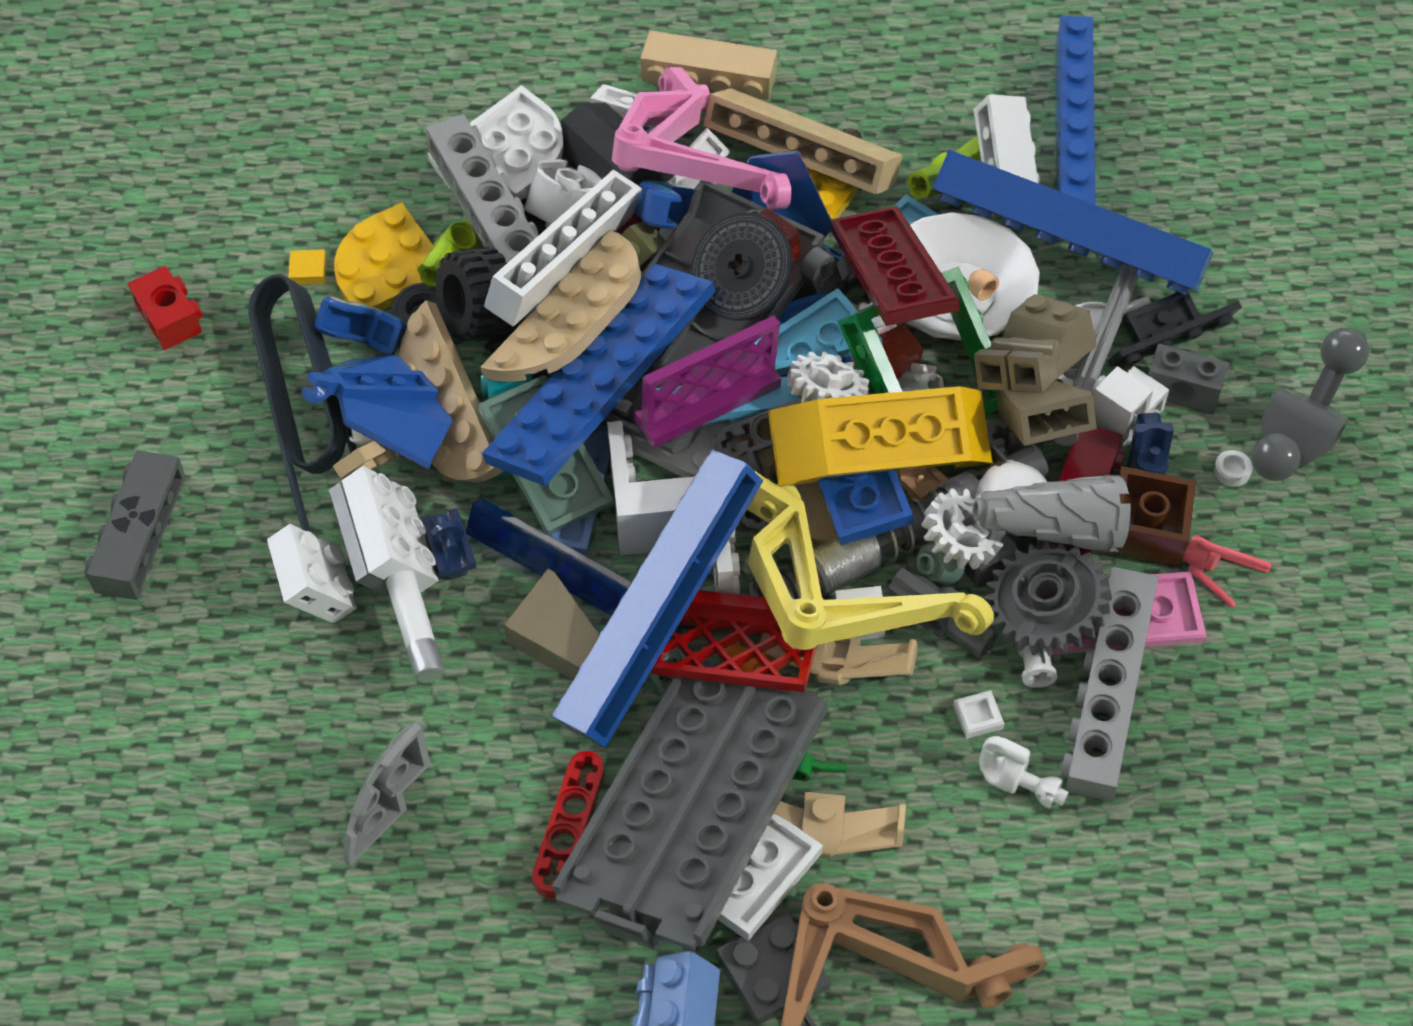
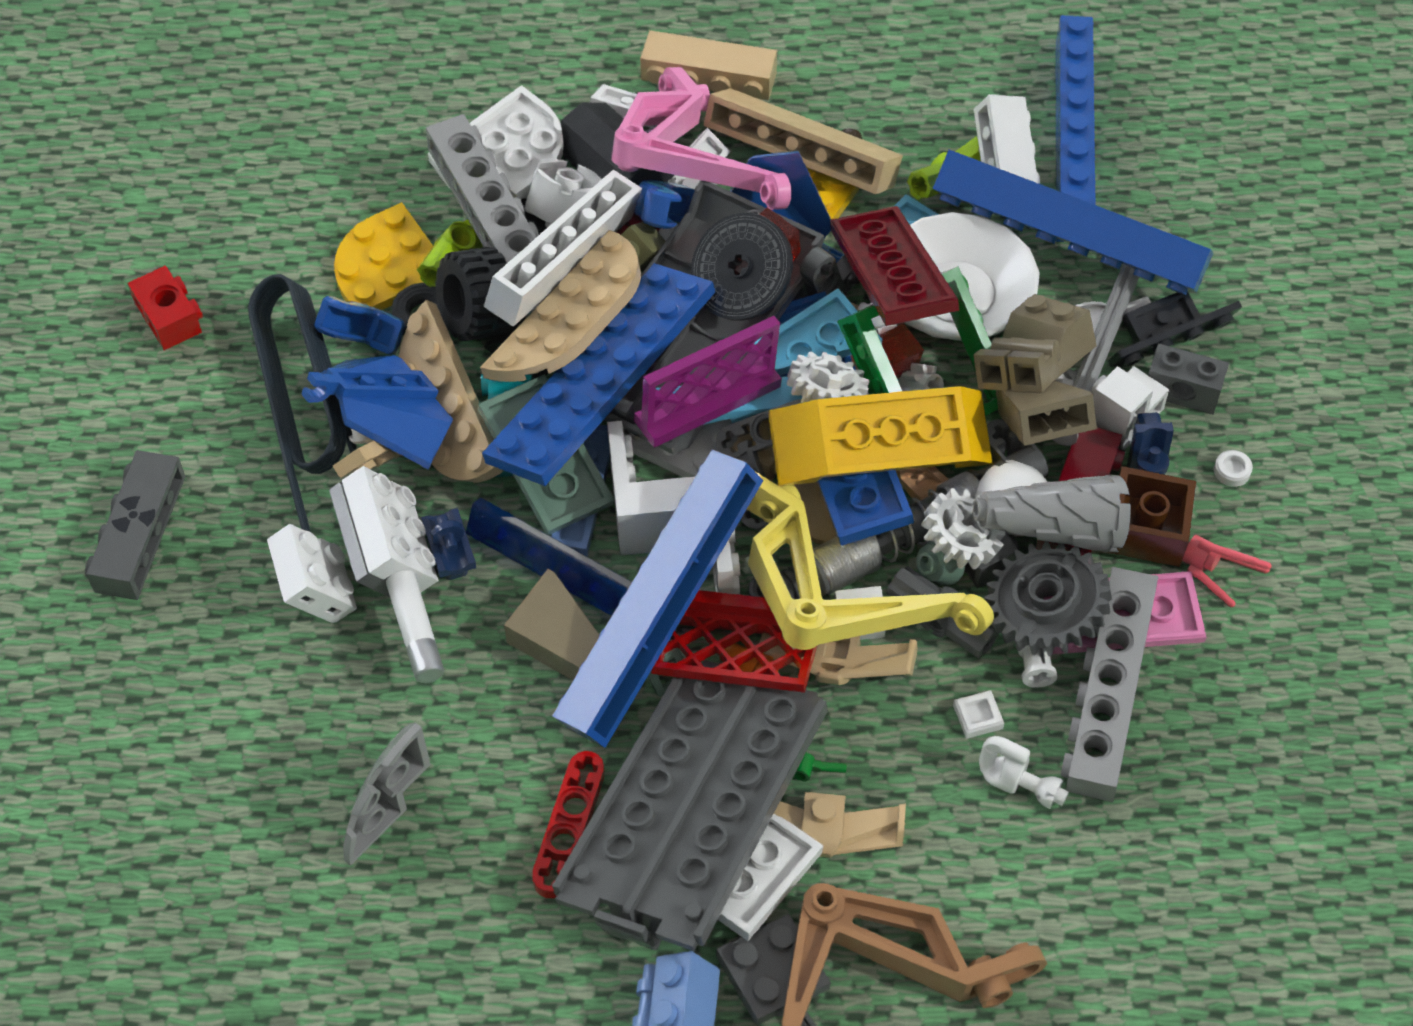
(307, 266): yellow tile -> none
(982, 284): light nougat hinge -> none
(1306, 426): dark grey piece -> none

